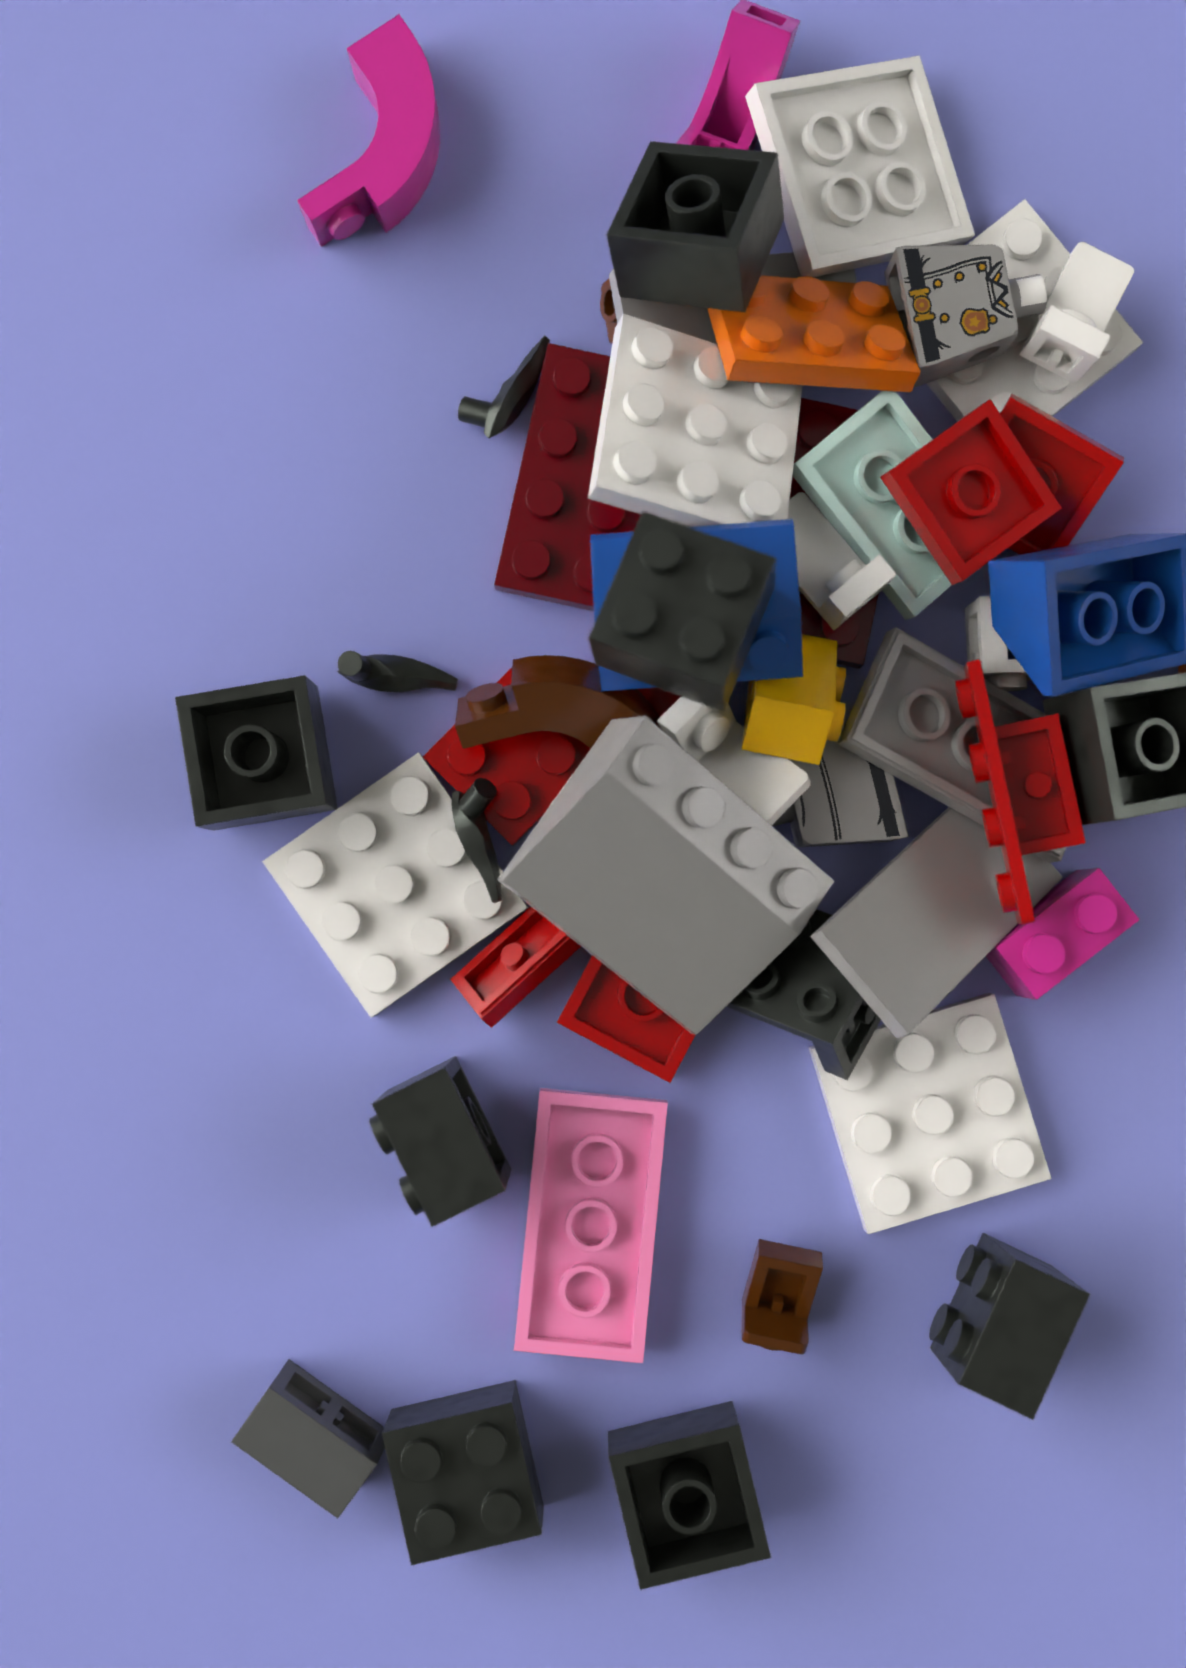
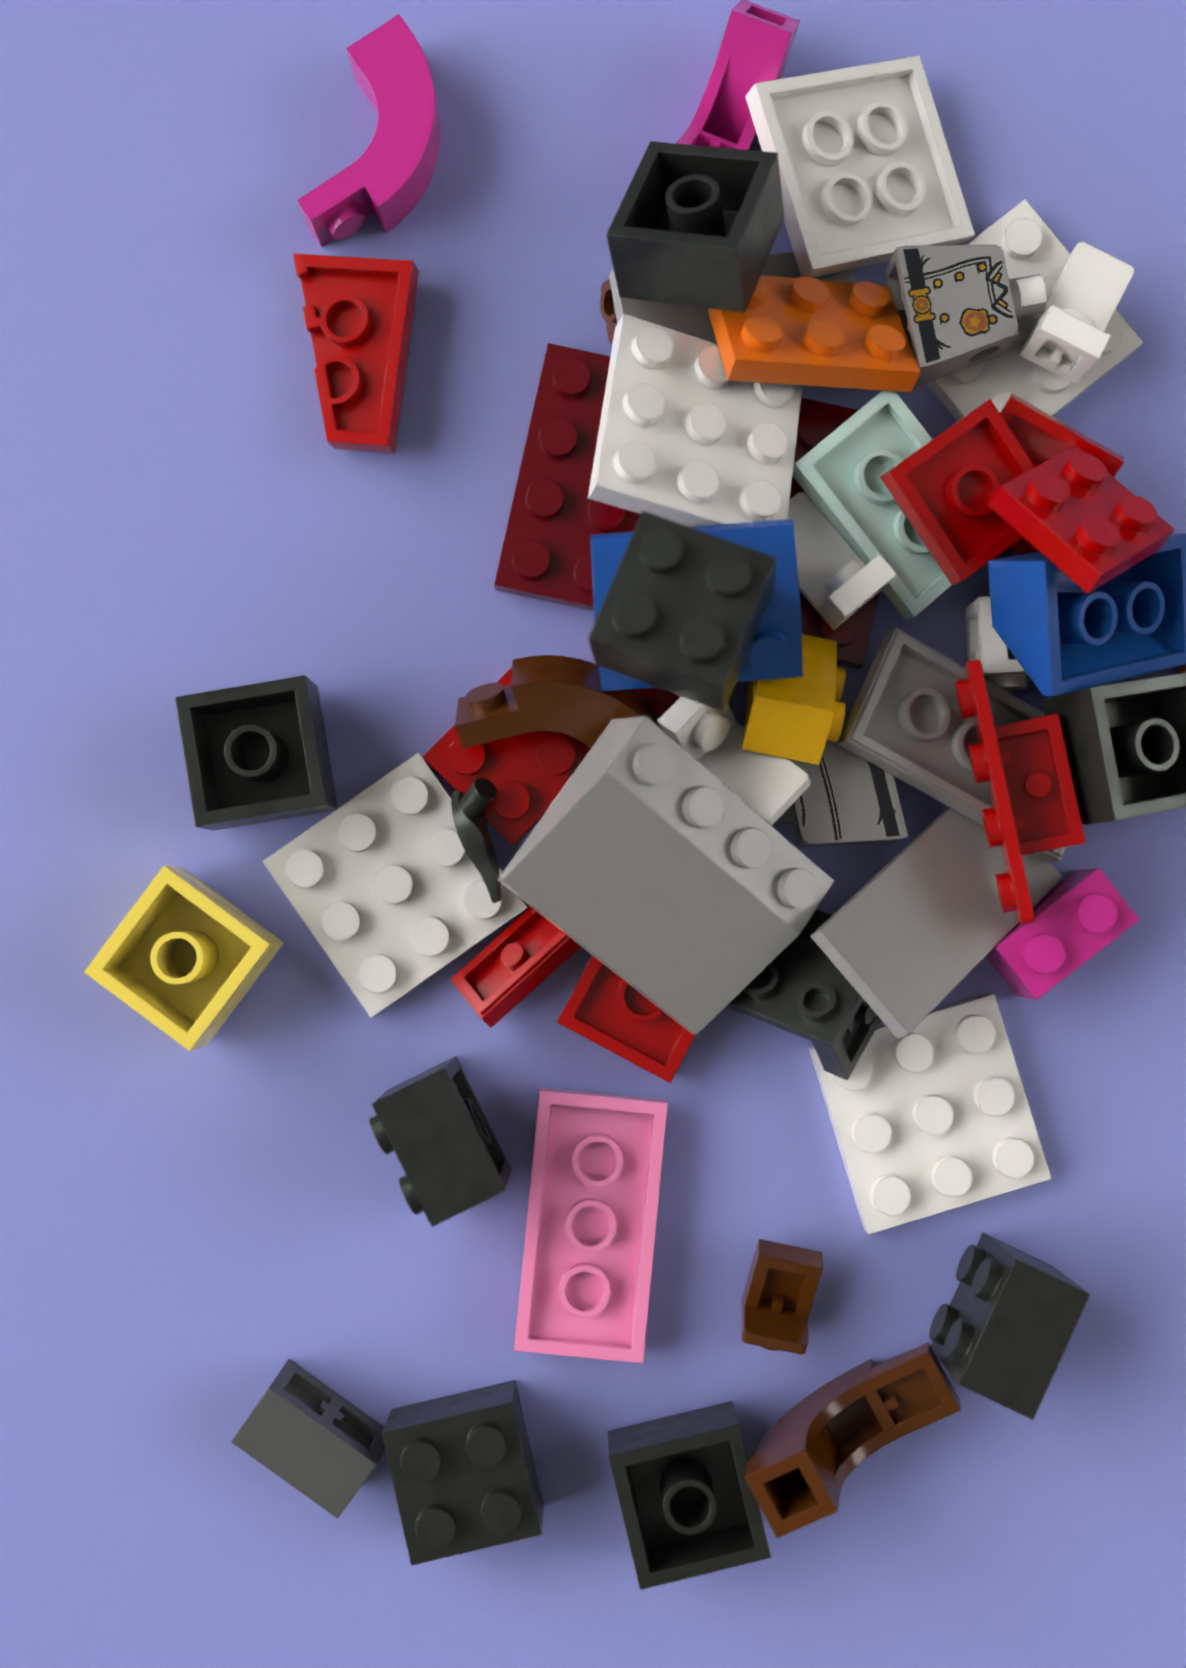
(184, 957): none -> light yellow brick
(361, 342): none -> red wing
(392, 673): pearl dark grey bar -> none
(511, 397): pearl dark grey bar -> none
(825, 1436): none -> reddish brown arch
(1081, 518): none -> red plate

